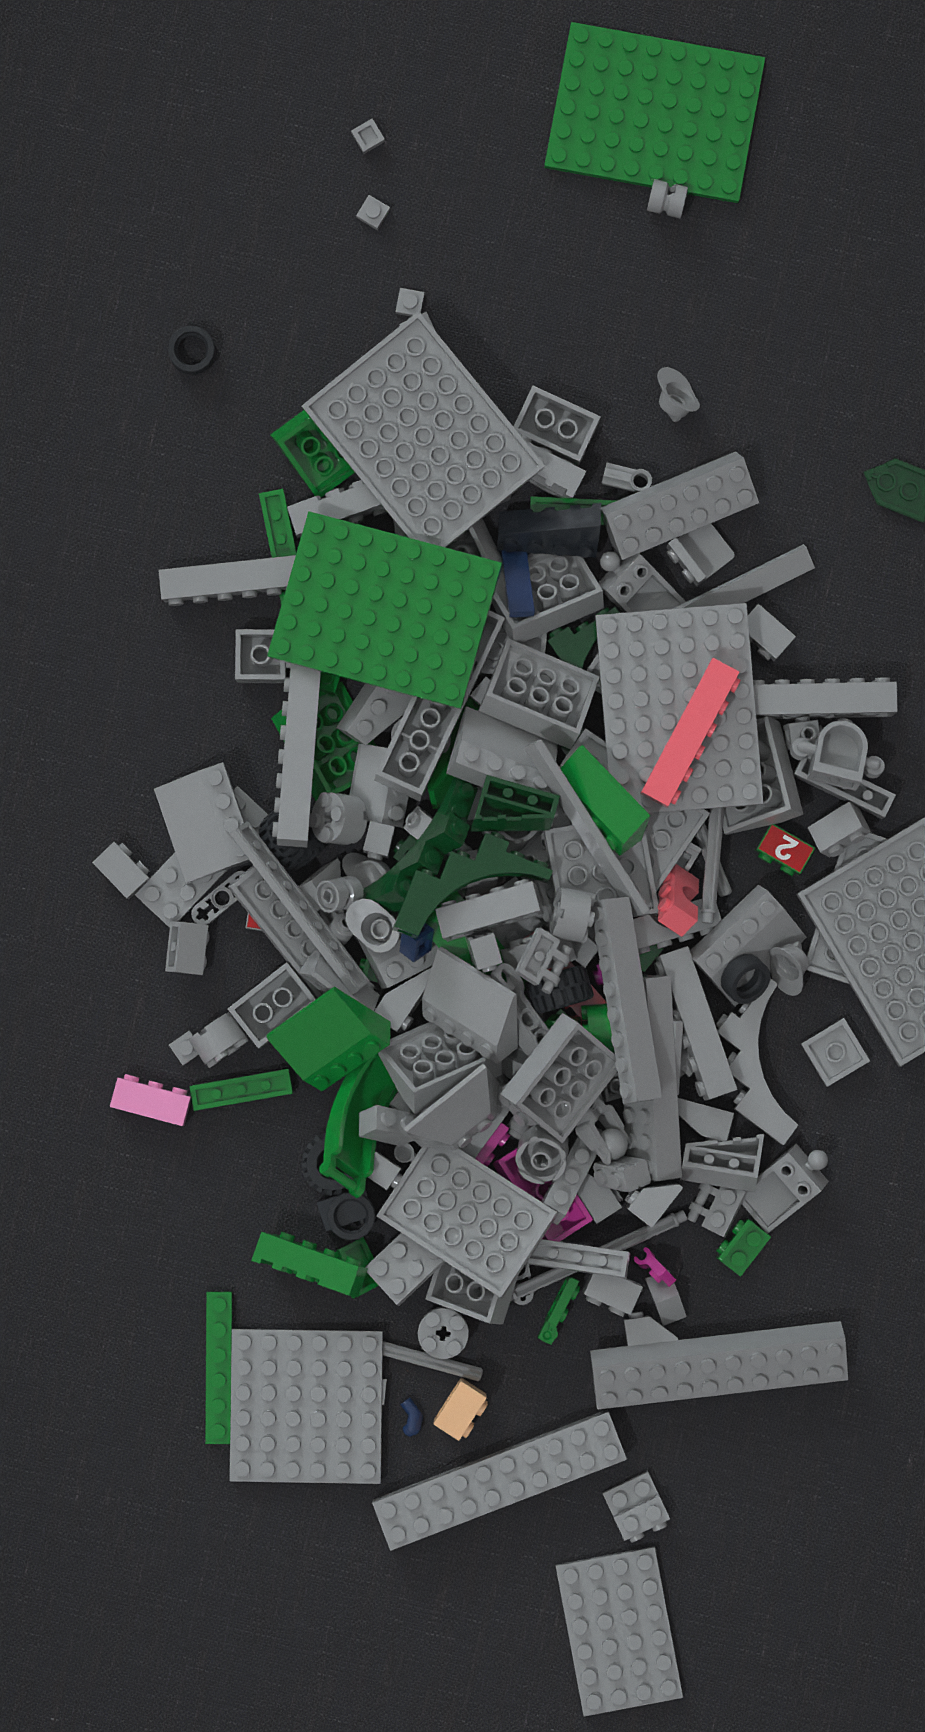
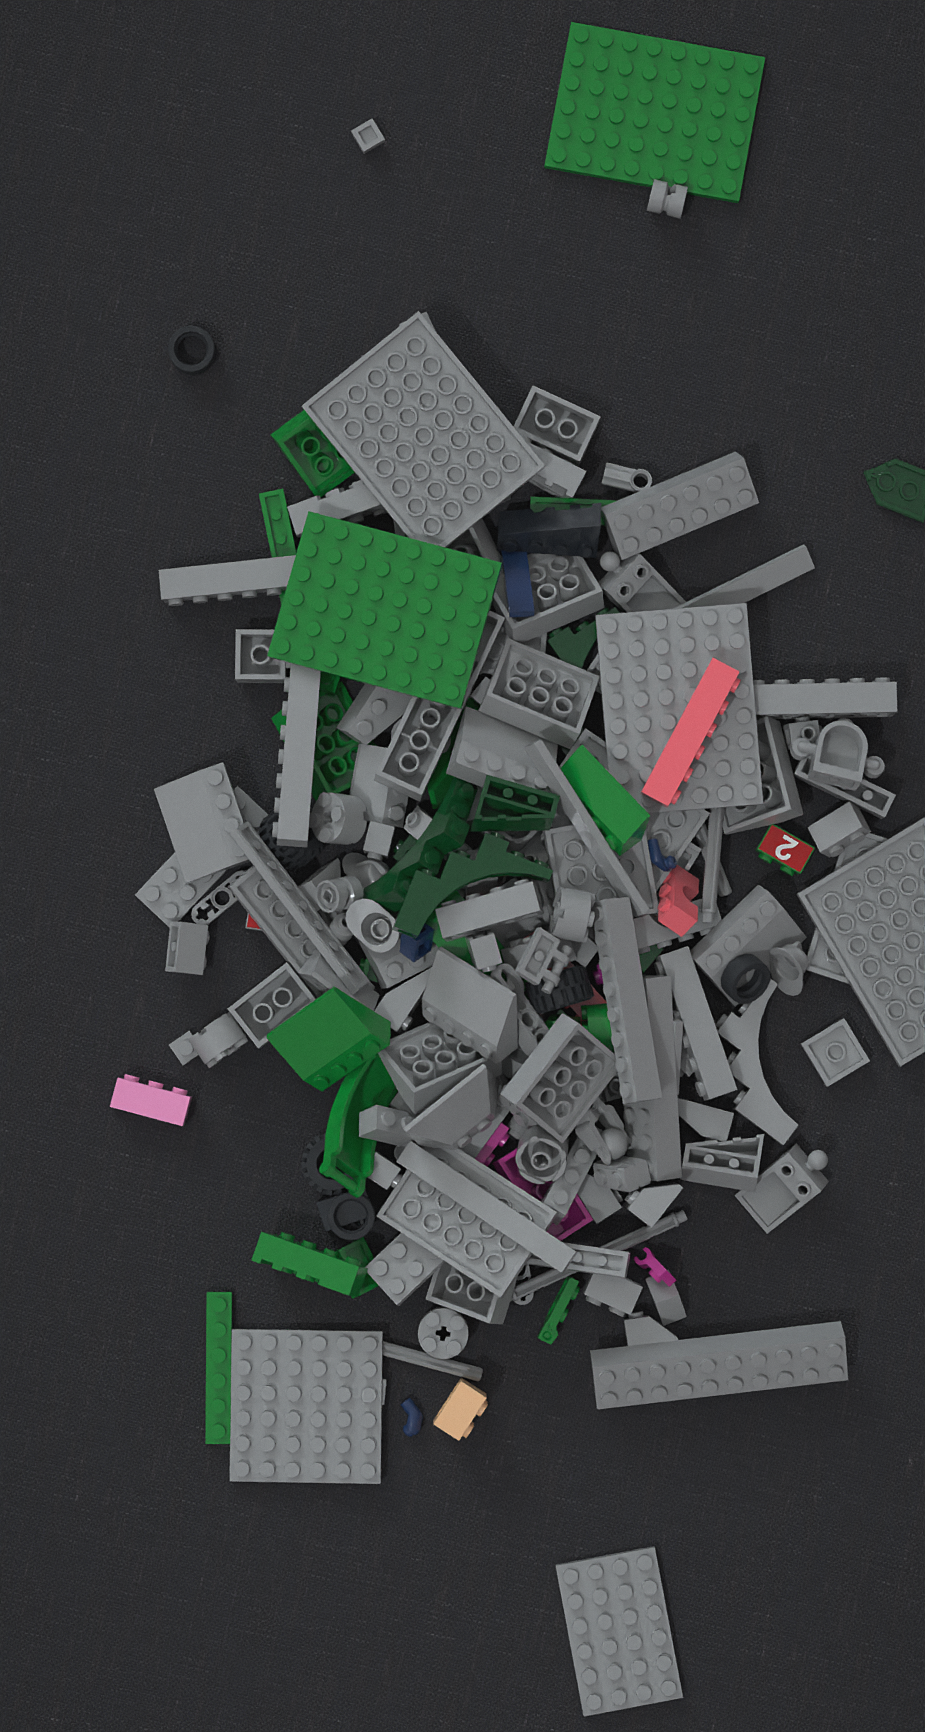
(122, 870): light grey brick -> none
(241, 1089): green plate -> none
(373, 212): light grey plate -> none
(409, 302): light grey plate -> none
(486, 1207): none -> light grey tile
(499, 1480): light grey brick -> none
(636, 1507): light grey plate -> none
(658, 859): none -> dark blue arm
(676, 395): light grey piece -> none
(700, 553): light grey bracket -> none
(722, 1211): light grey plate -> none
(743, 1246): green bracket -> none
(768, 633): light grey brick -> none

